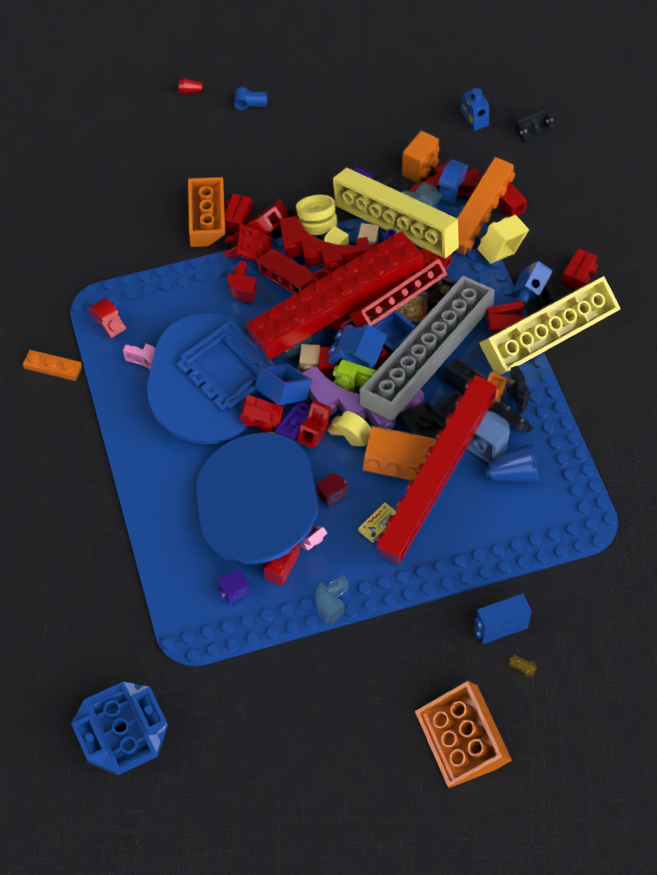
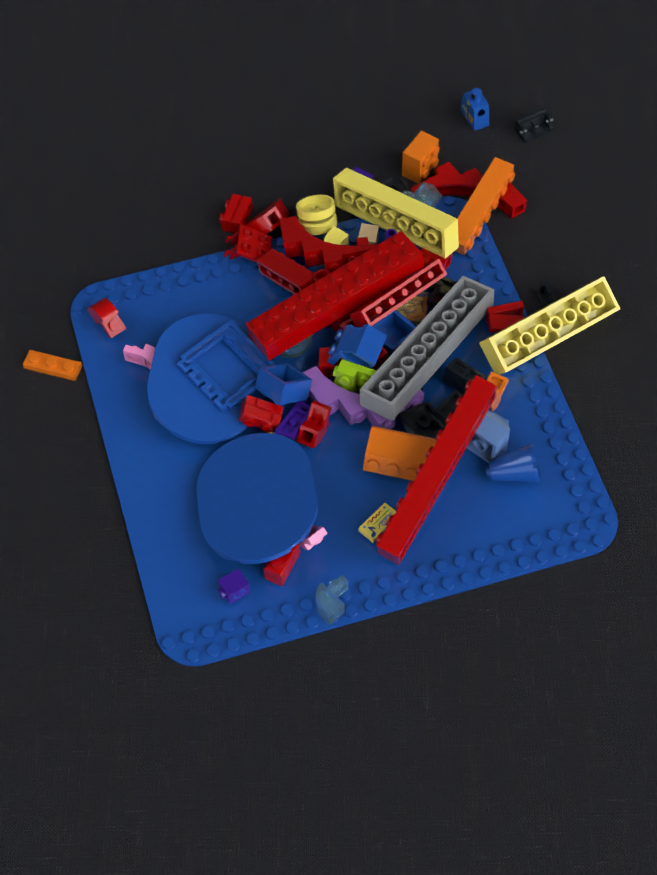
(116, 707): blue piece -> none
(189, 86): red cone -> none
(206, 210): orange slope -> none
(240, 286): red brick -> none
(245, 98): blue piece -> none
(309, 357): tan brick -> none
(331, 489): dark red brick -> none
(353, 428): light yellow brick -> none
(451, 178): blue brick -> none
(462, 735): orange slope -> none
(502, 238): light yellow piece -> none
(502, 619): blue brick -> none
(512, 417): black plate -> none
(518, 389): black plate -> none
(523, 665): clear yellow pin -> none
(531, 282): blue torso -> none
(579, 269): red brick -> none

